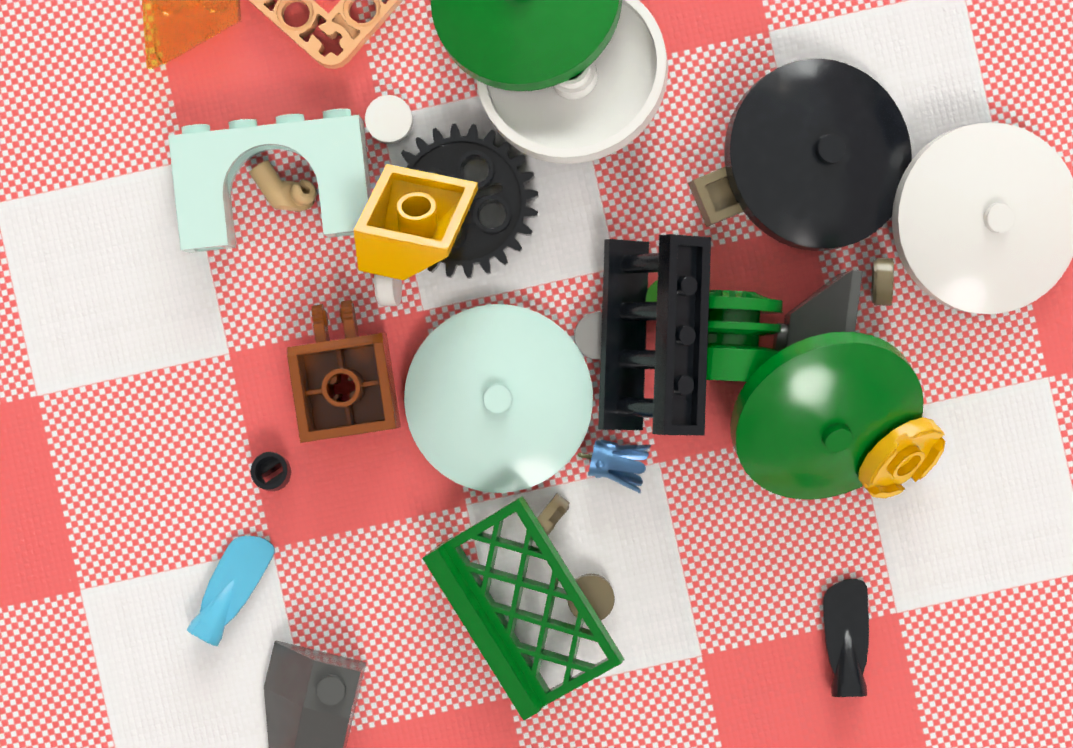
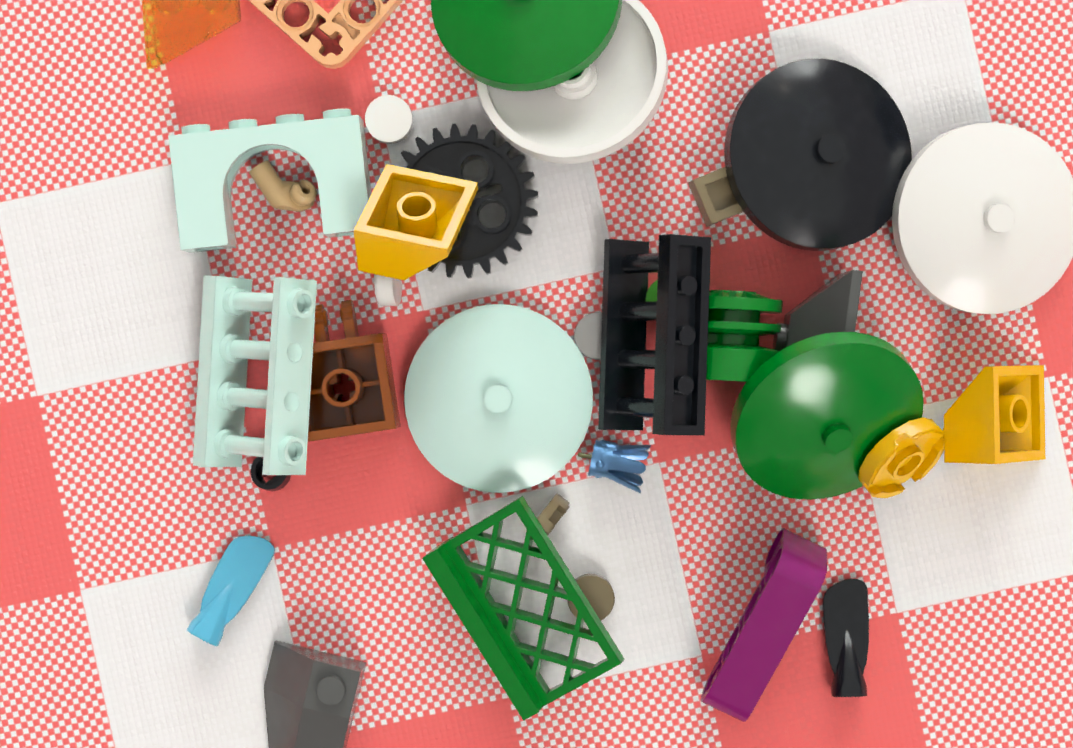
(223, 374): none -> light aqua fence
(768, 625): none -> magenta beam
(882, 281): dark tan tile -> none
(998, 417): none -> yellow slope

